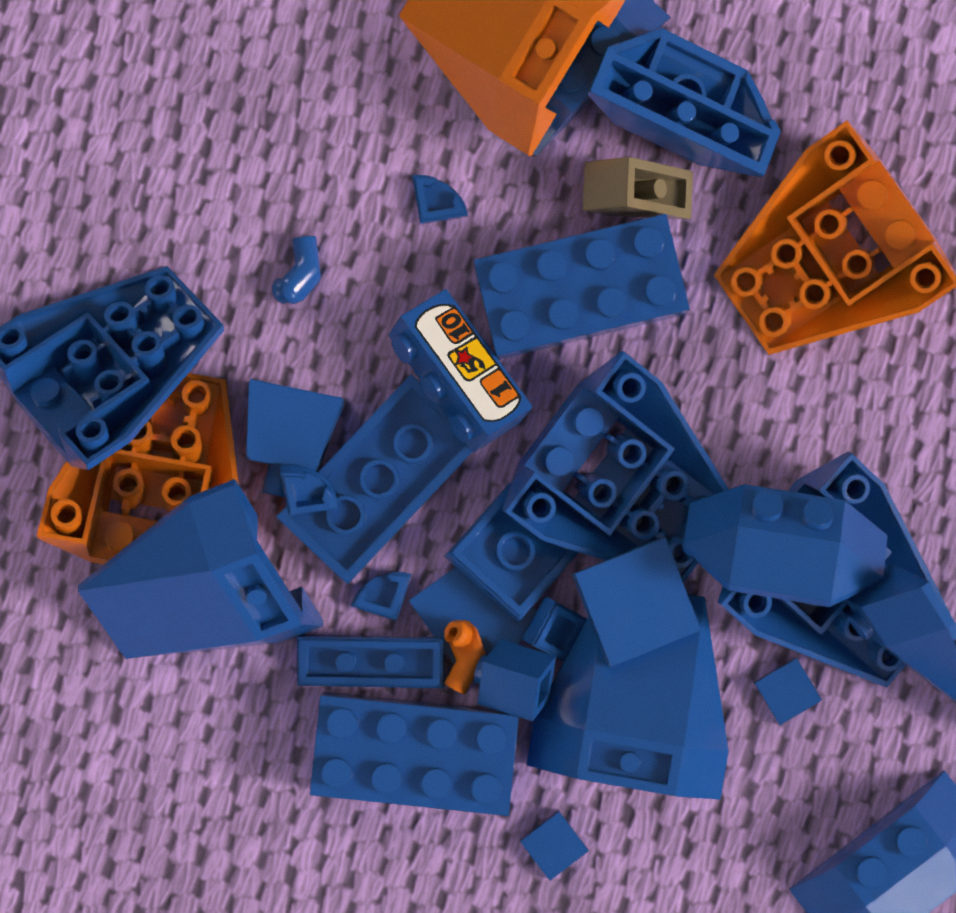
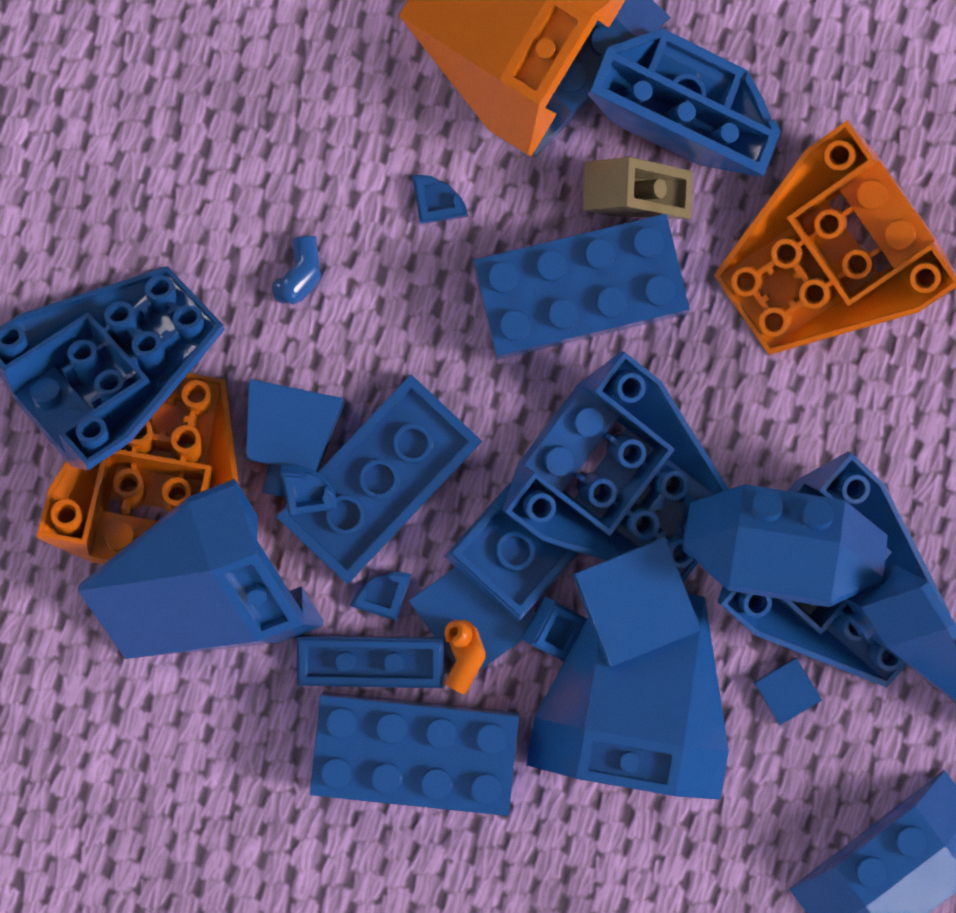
(459, 371): brick -> none
(515, 679): blue brick -> none
(554, 845): blue tile -> none

